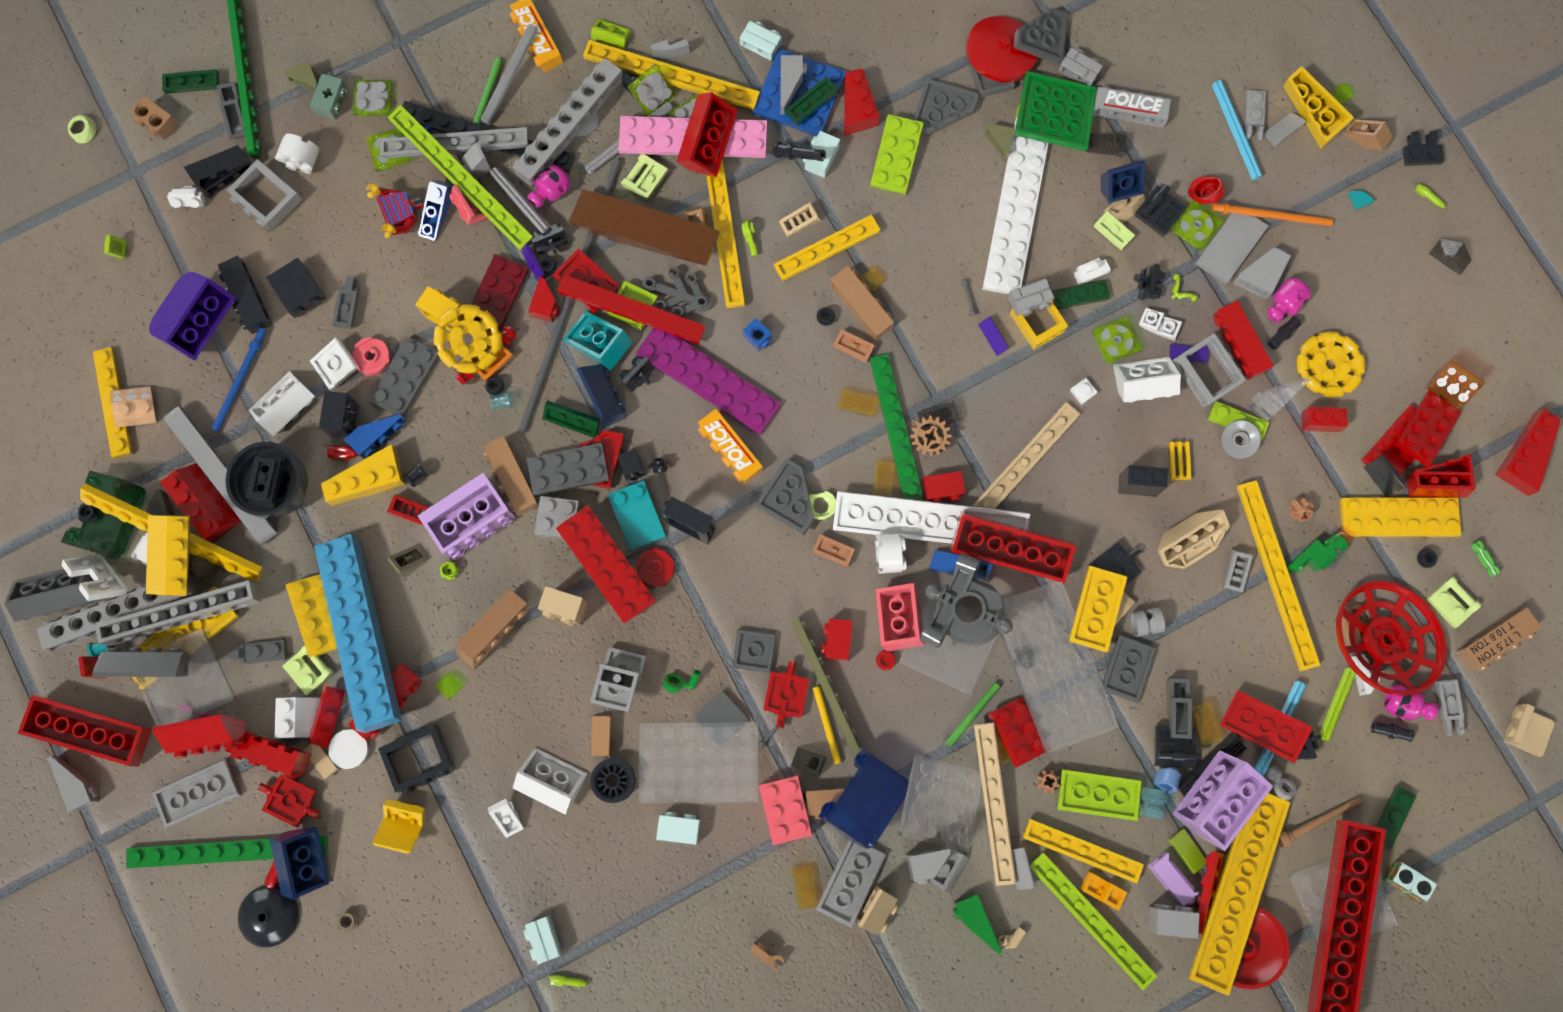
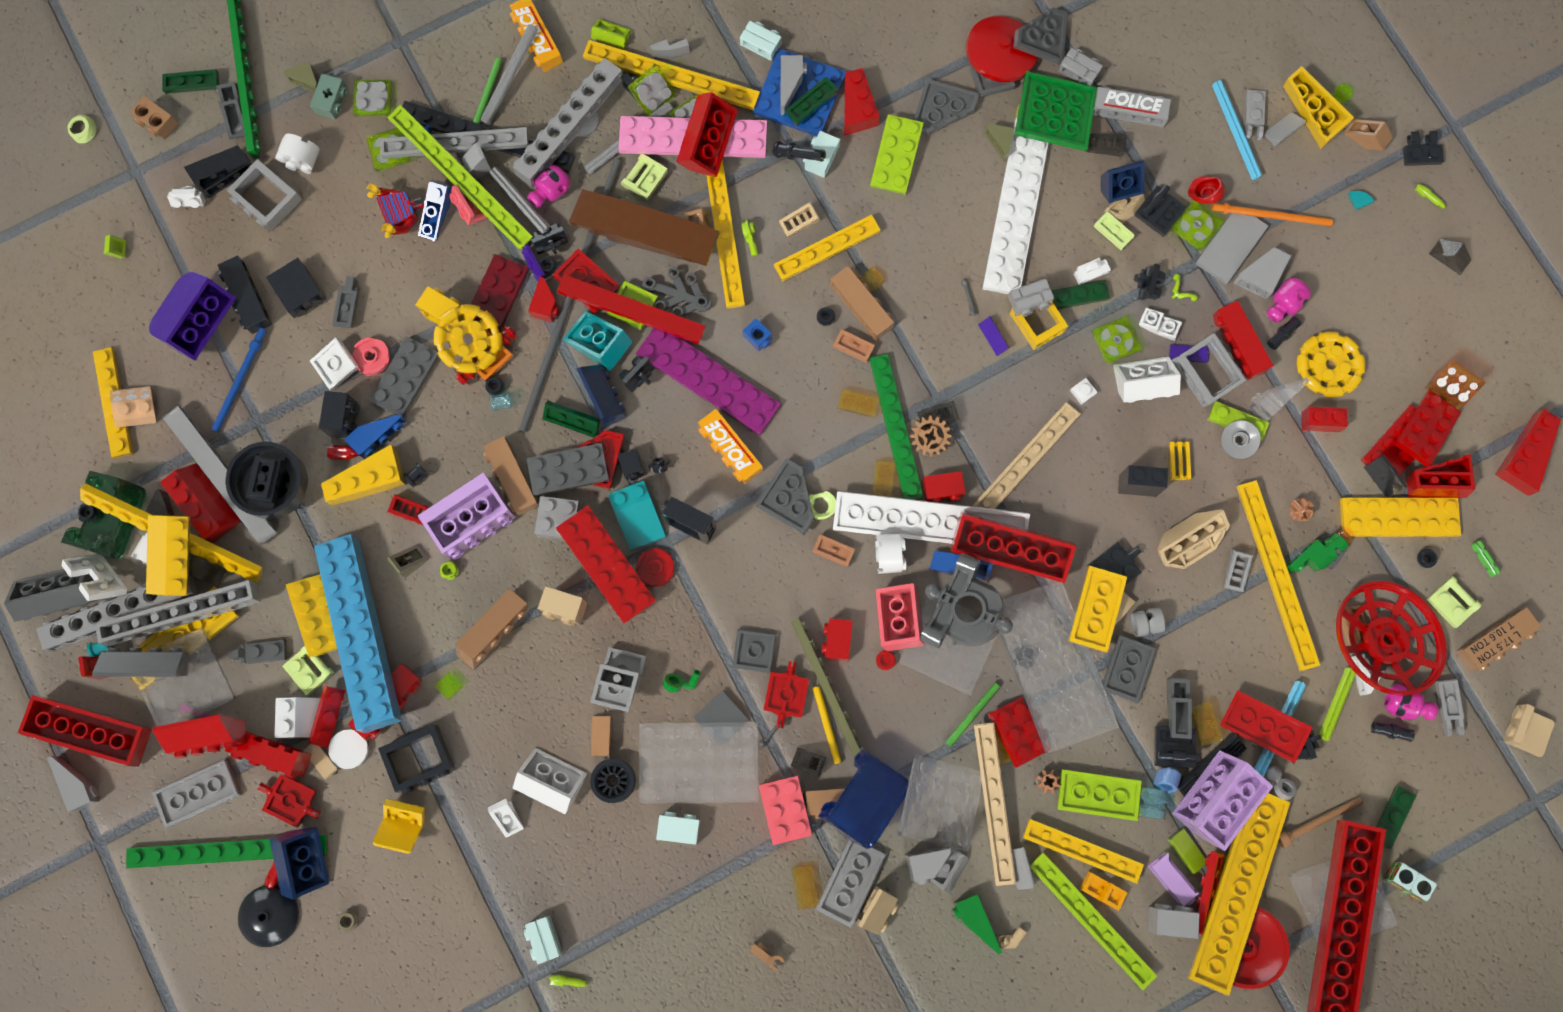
(281, 404): white slope -> none

